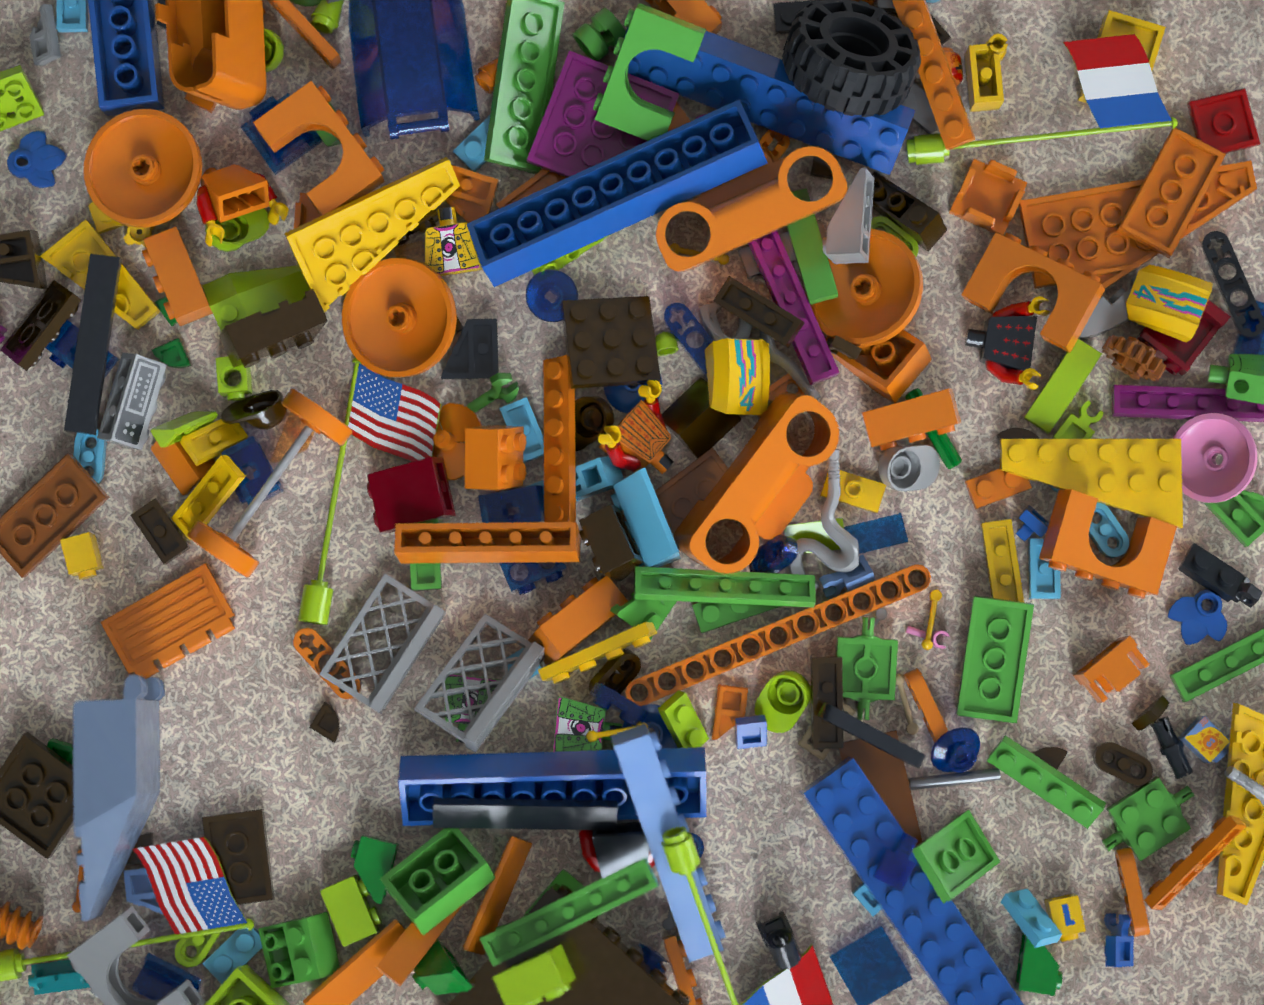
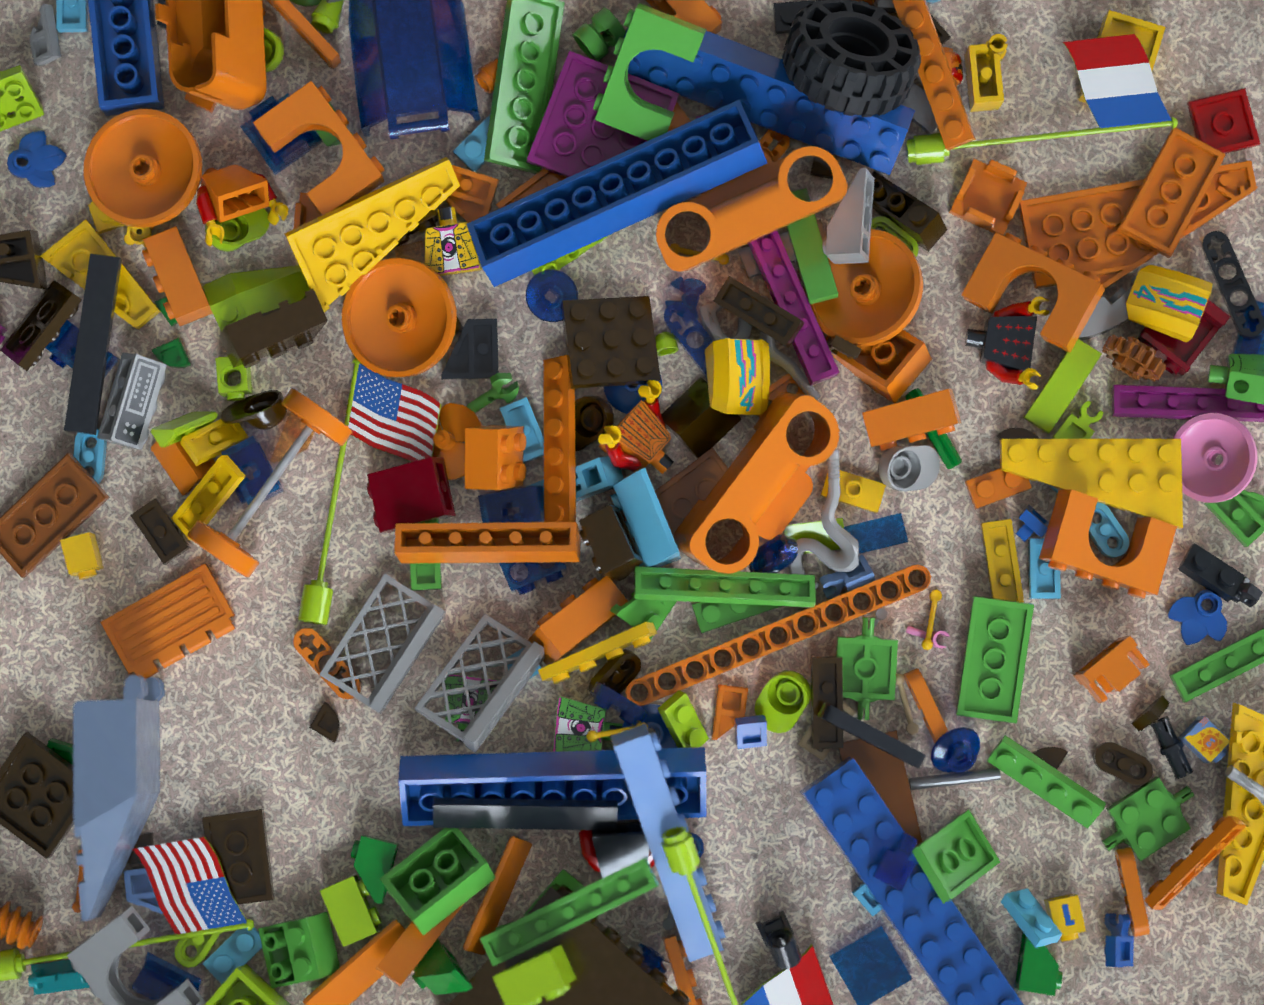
(692, 290): none -> clear blue piece

